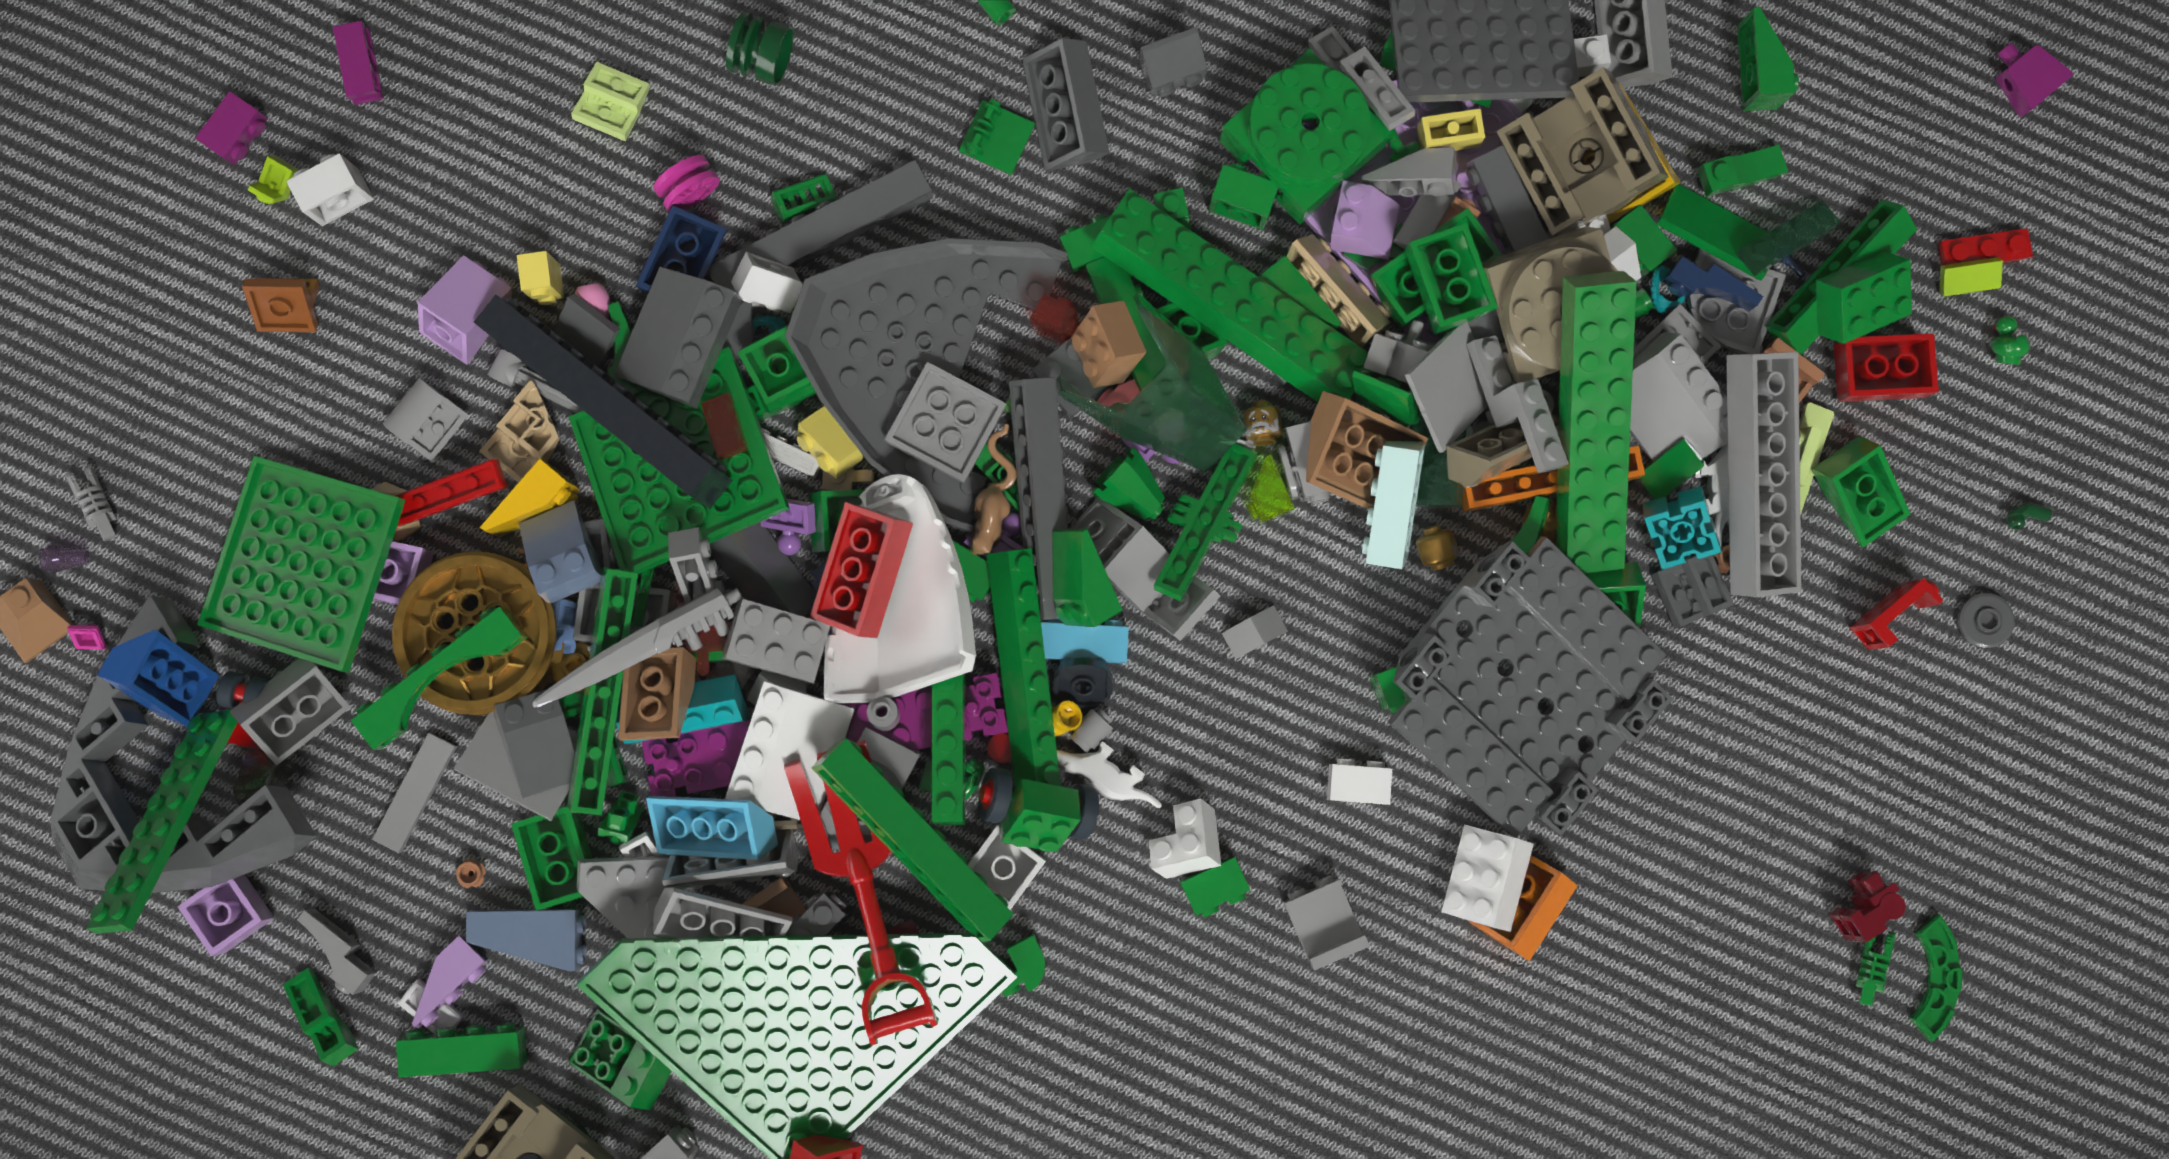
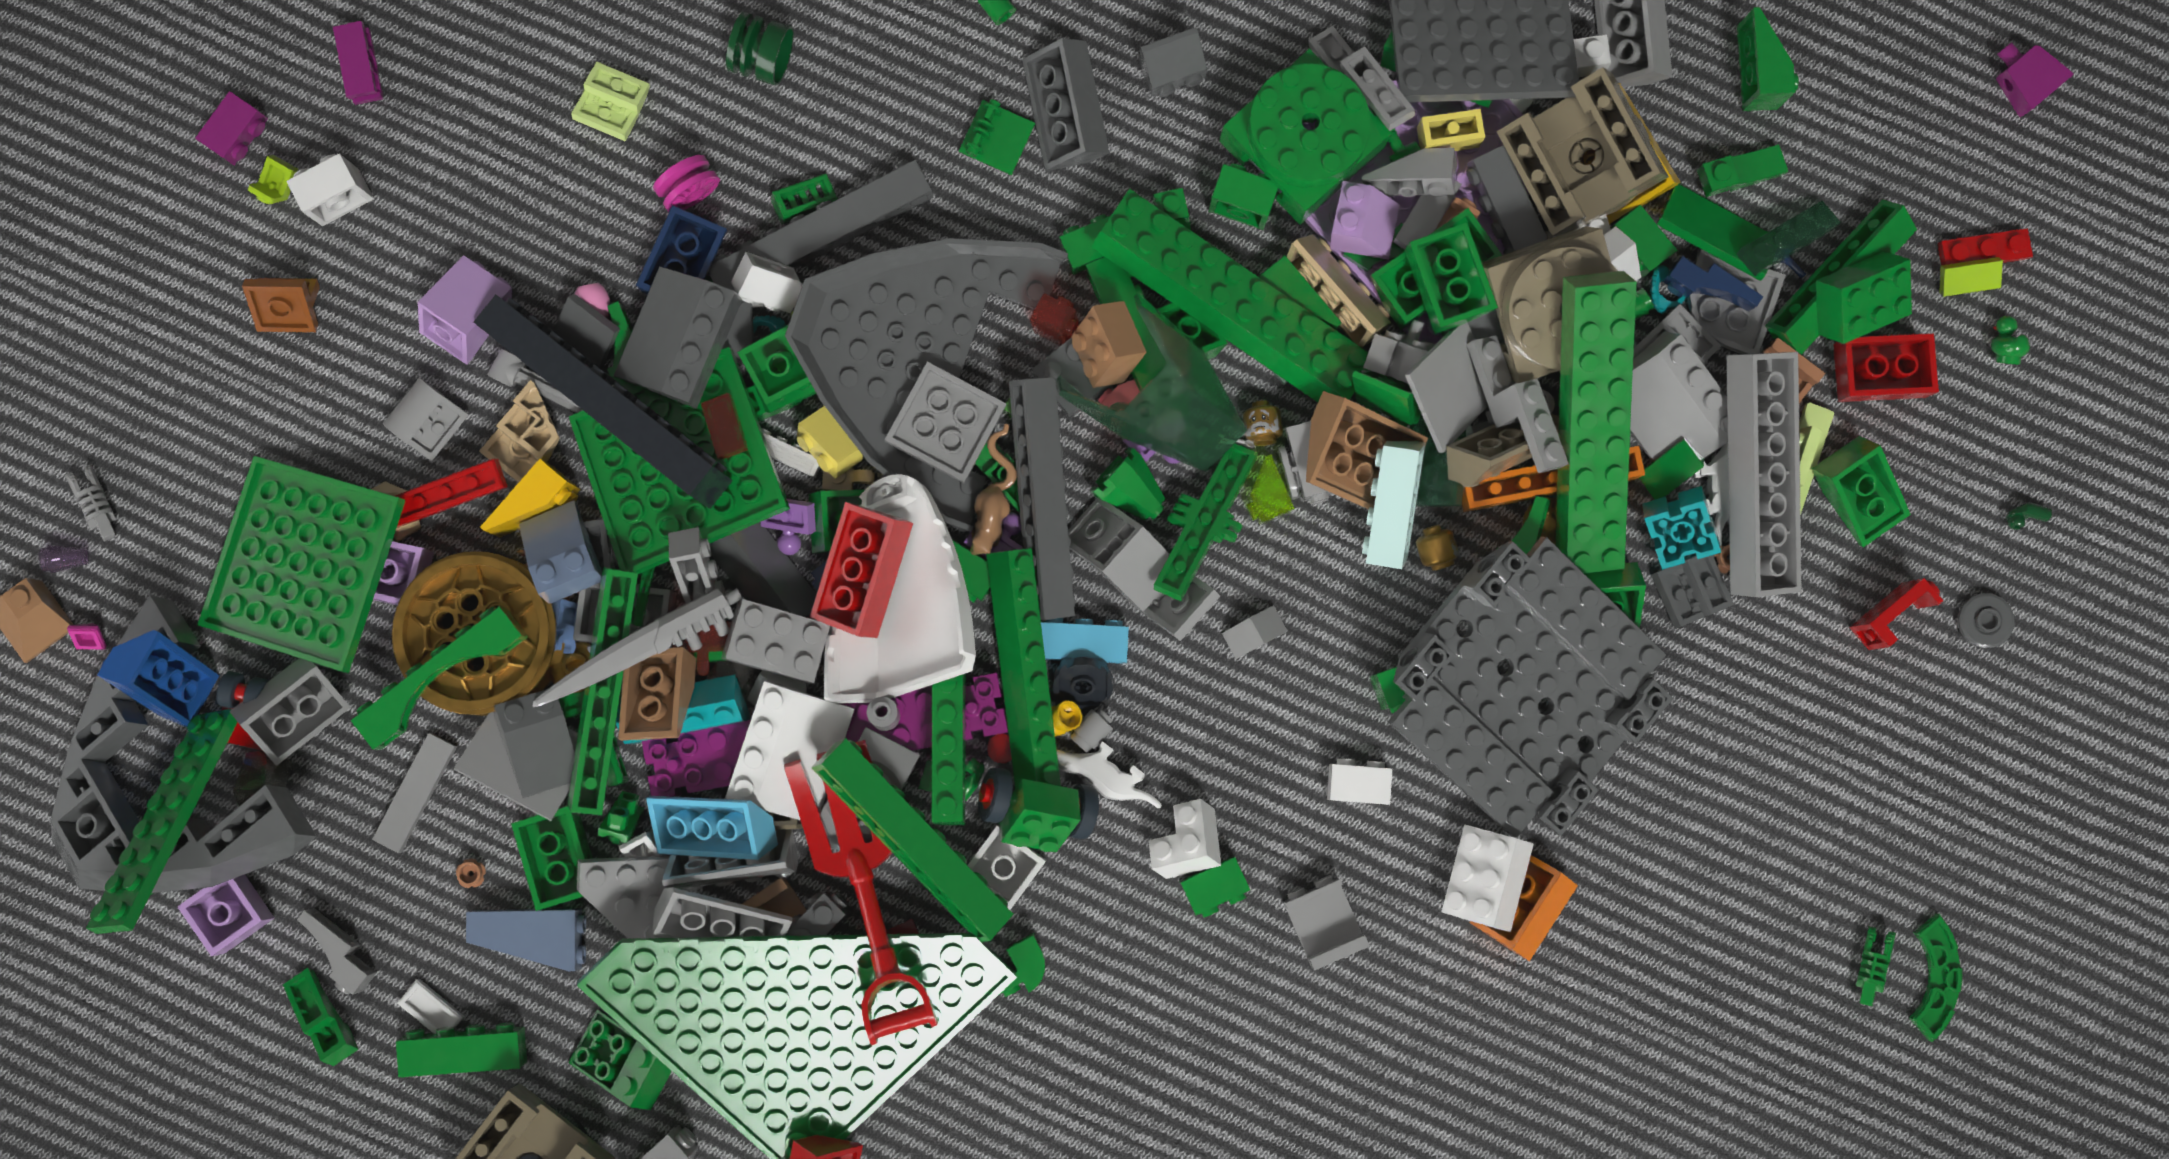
(449, 973): lavender slope -> none
(540, 277): light yellow brick -> none
(1080, 580): green slope -> none
(1875, 905): dark red hips -> none

